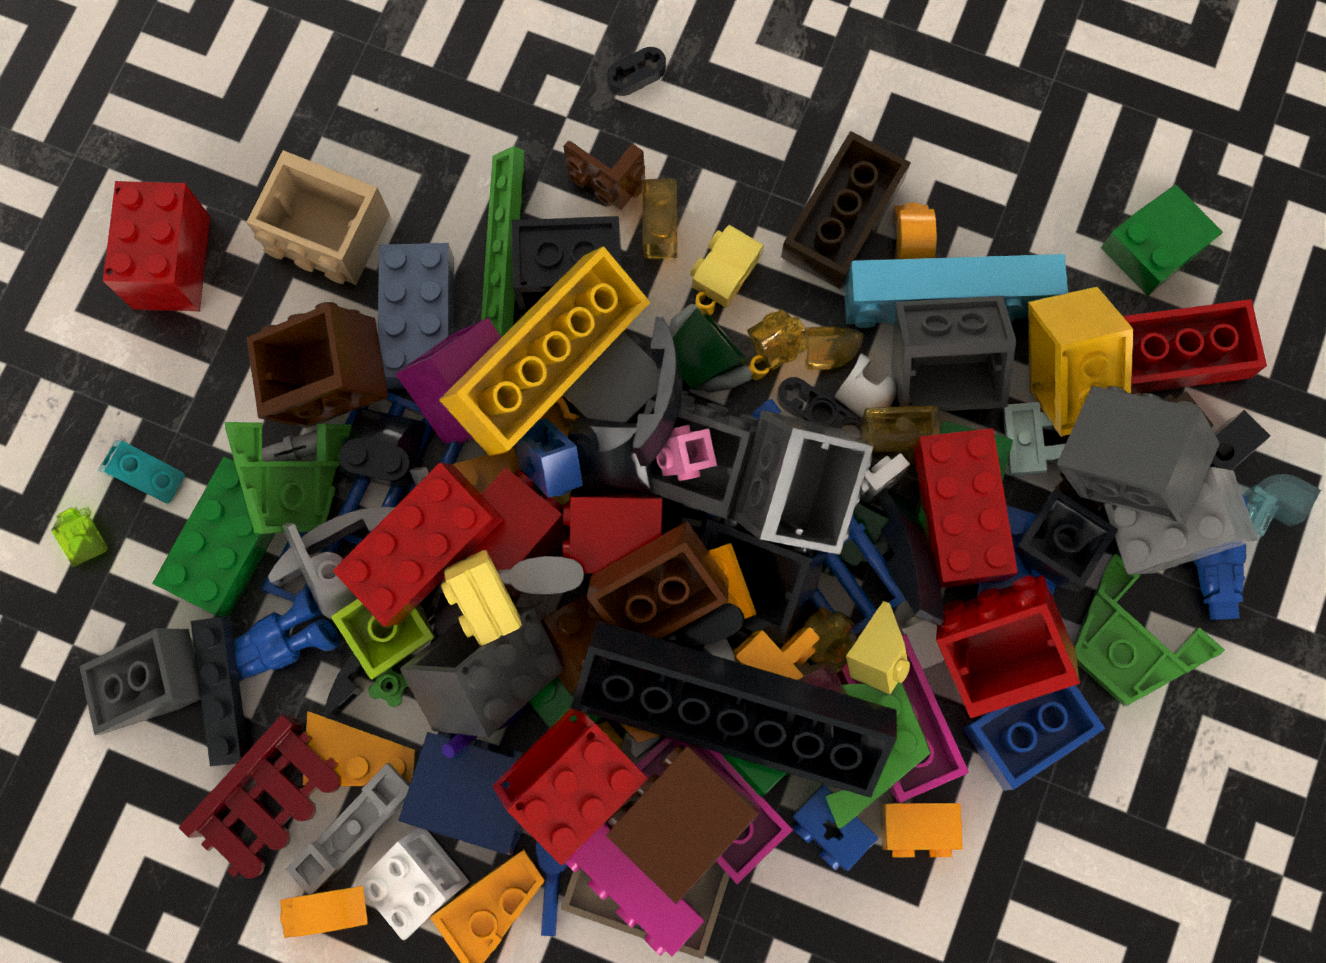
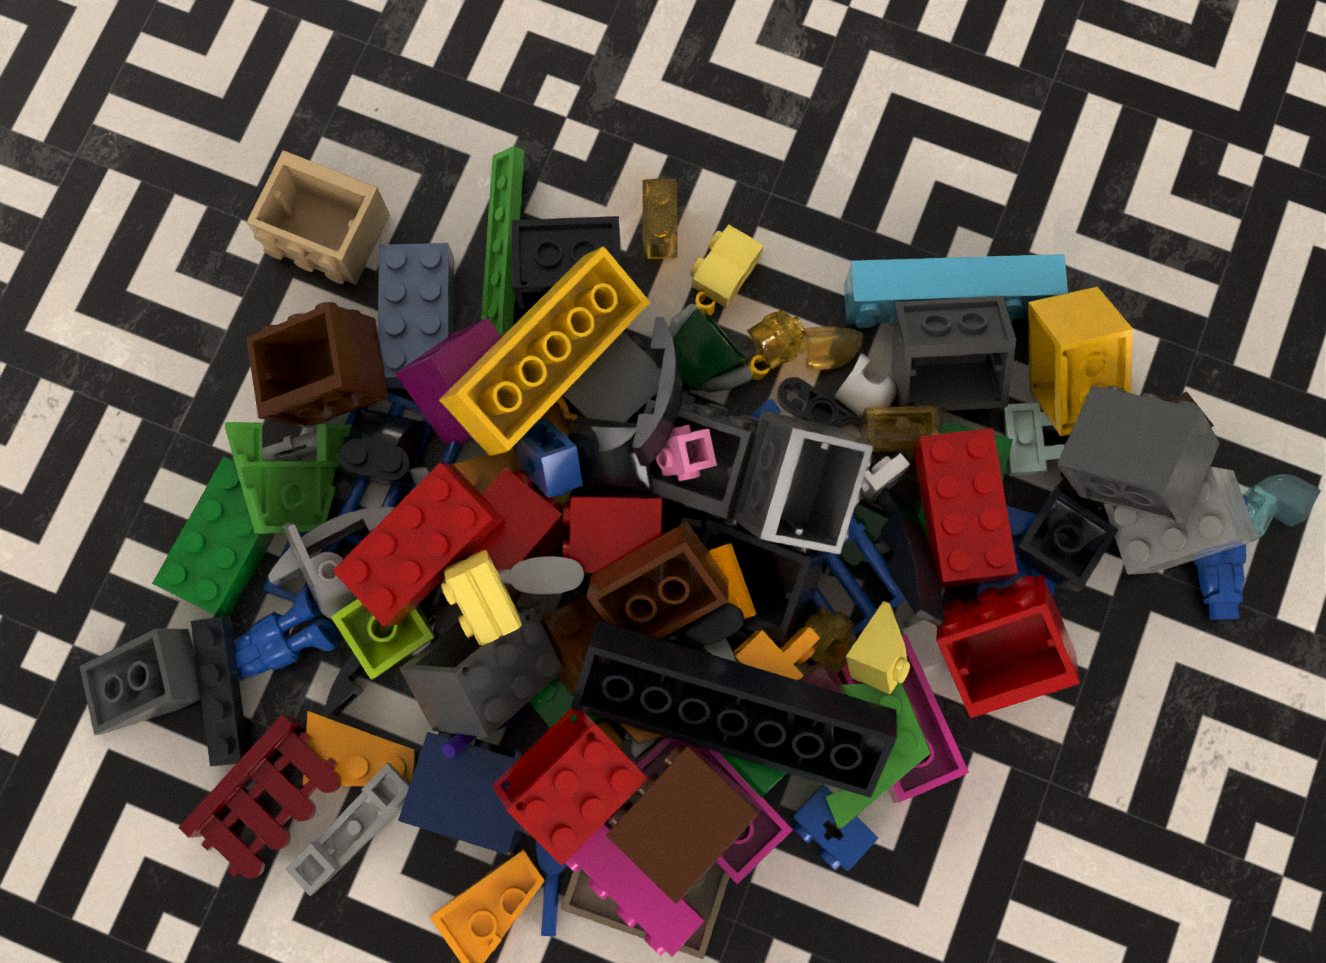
(78, 535): clear neon green bracket -> none
(141, 471): teal bracket -> none
(157, 246): red container -> none
(323, 912): light orange brick -> none
(392, 696): bright green plate -> none
(412, 882): white bracket -> none
(610, 185): reddish brown bracket -> none
(636, 70): black beam -> none
(845, 209): dark brown brick -> none
(915, 231): light orange brick -> none
(921, 827): light orange brick -> none
(1032, 734): blue brick -> none
(1123, 652): bright green wing -> none
(1160, 239): green slope -> none
(1195, 346): red brick -> none
(1238, 440): black torso -> none

